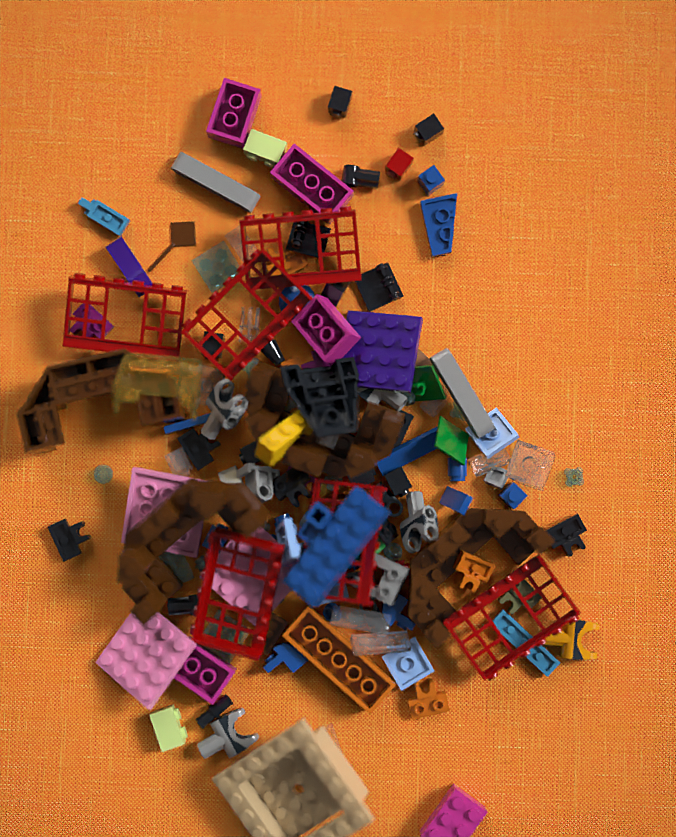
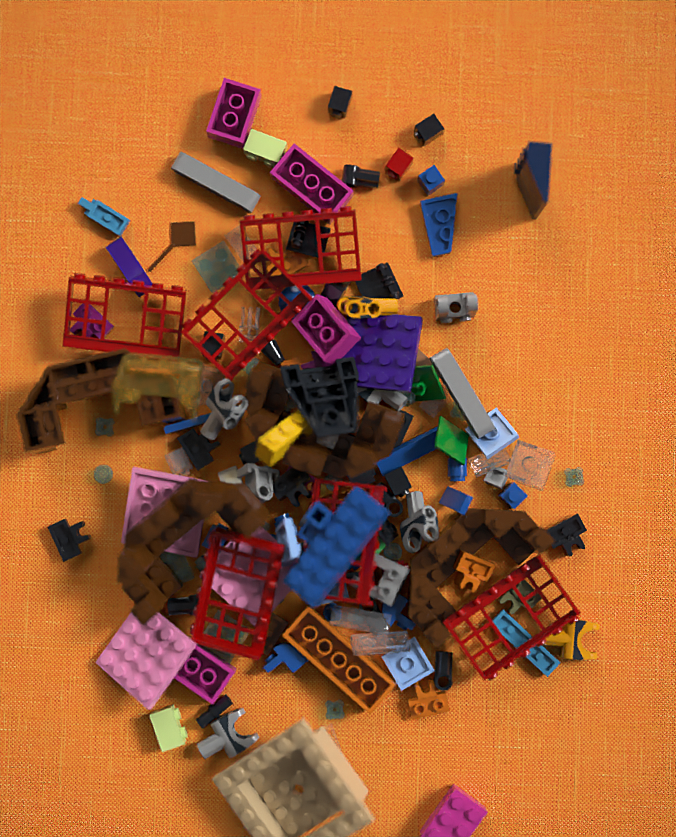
(99, 426): none -> clear light blue plate
(334, 714): none -> clear light blue plate
(368, 307): none -> light orange connector
(443, 667): none -> black piece
(466, 301): none -> light grey brick
(533, 175): none -> dark blue slope

